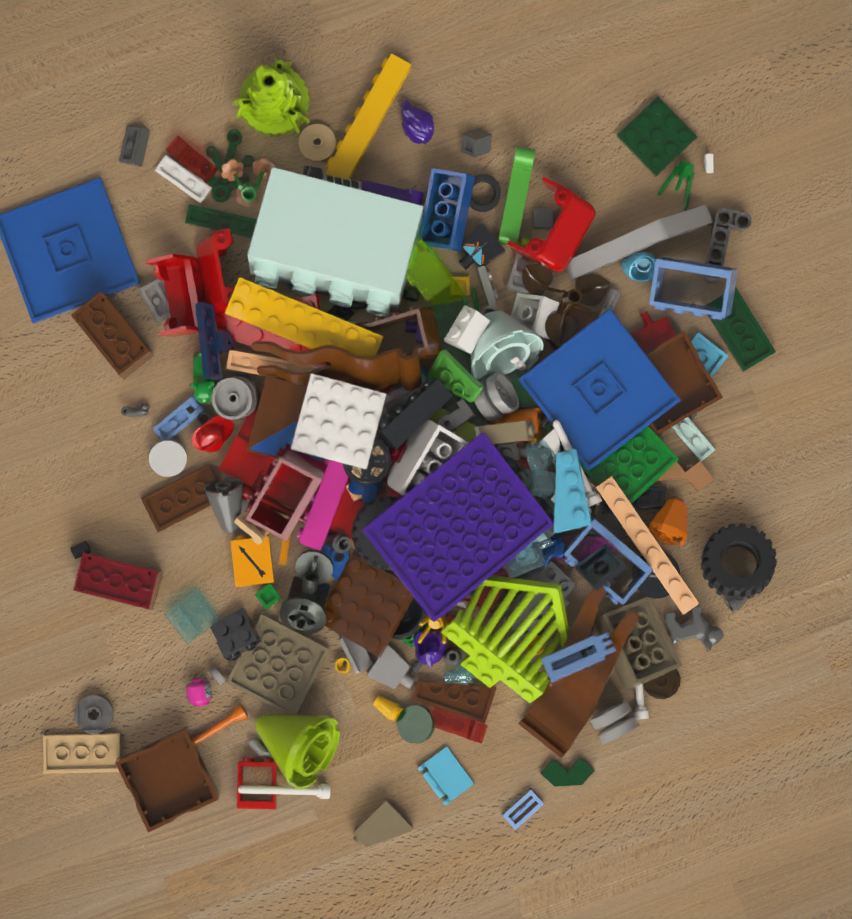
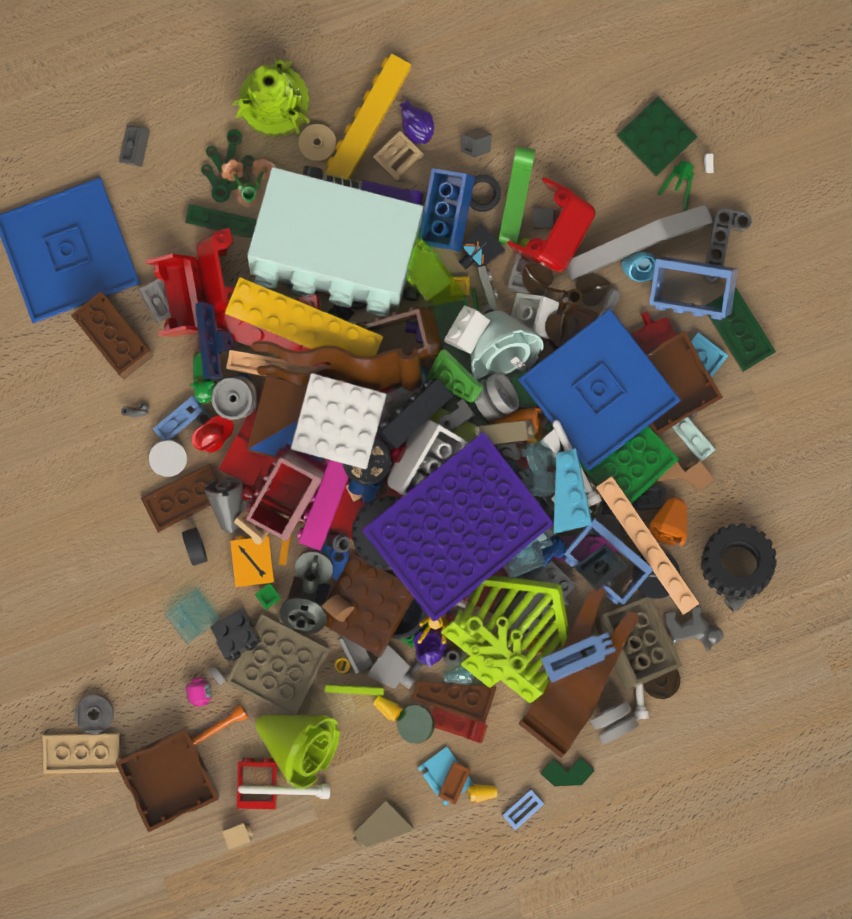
(78, 549): black hinge -> none
(118, 581): dark red hose -> none
(183, 179): white tile -> none
(191, 159): clear red plate -> none
(194, 546): none -> black tyre
(237, 835): none -> tan brick
(259, 748): light grey arm -> none
(338, 607): none -> medium nougat brick
(350, 689): none -> lime tile
(393, 152): none -> tan plate
(454, 783): none -> dark orange tile
(481, 792): none -> yellow cone
(499, 646): none -> lime plant

